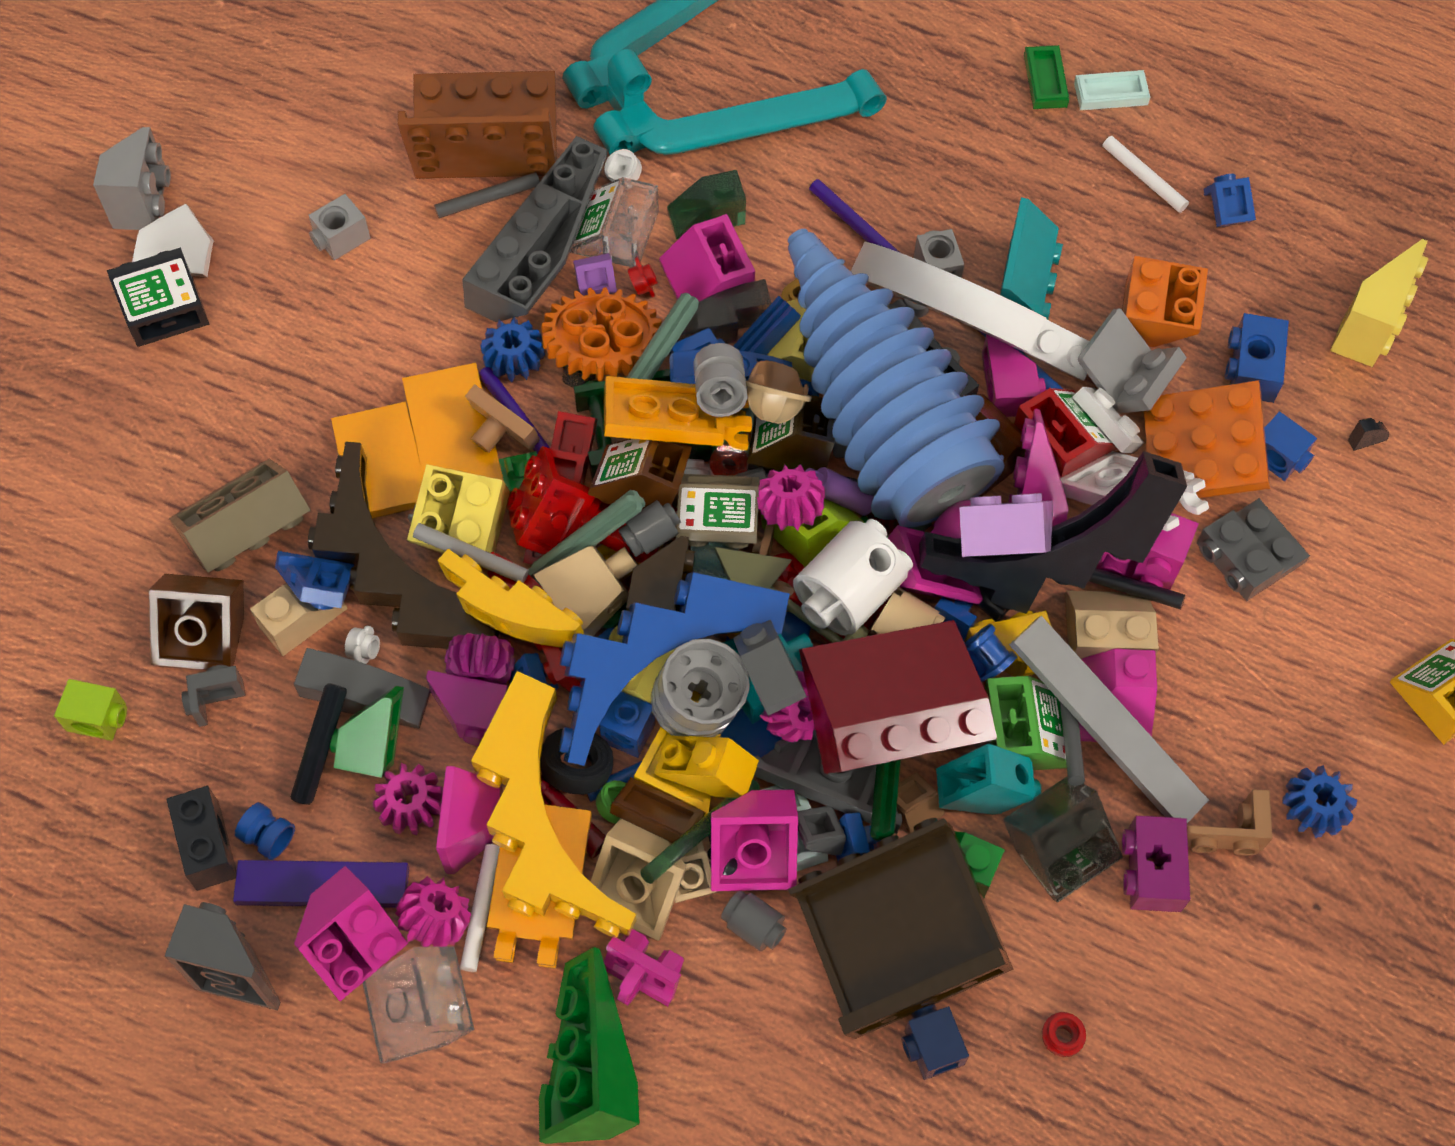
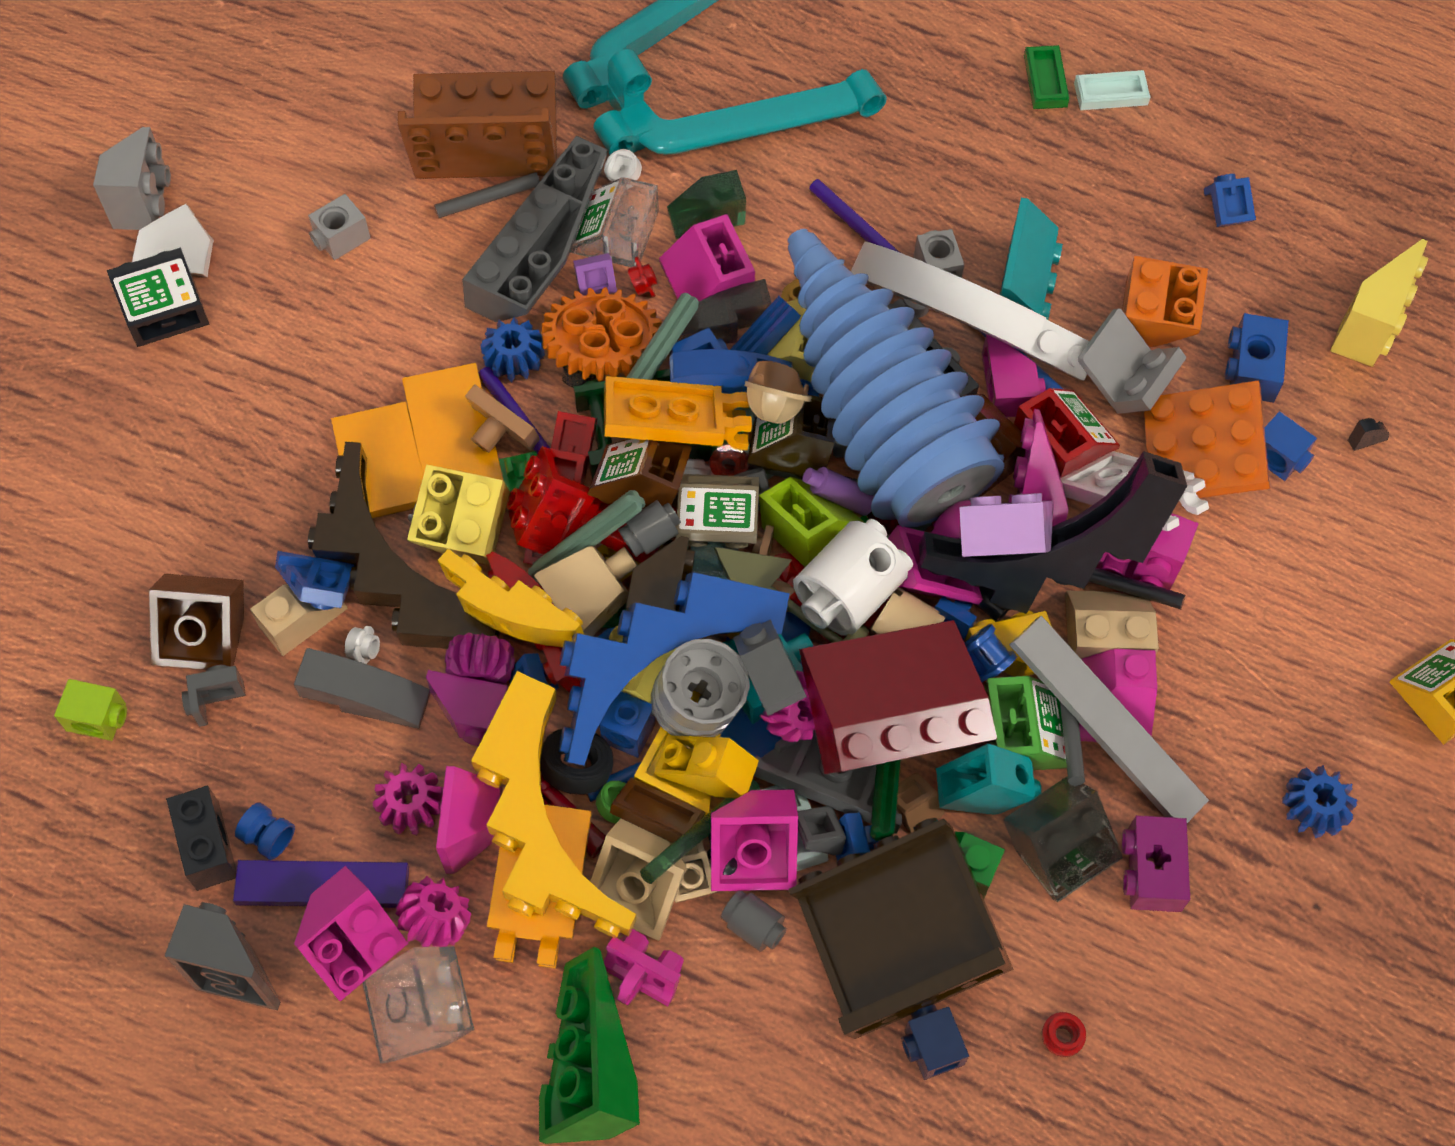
(240, 515): dark tan slope -> none
(318, 744): black axle -> none
(369, 737): slope -> none
(480, 909): white bar -> none
(483, 558): light grey bar -> none
(720, 380): light grey wheel -> none
(791, 497): dark pink gear -> none
(1118, 429): white plate -> none
(1144, 173): white bar -> none
(1251, 549): dark grey plate -> none
(1252, 815): medium nougat bracket -> none

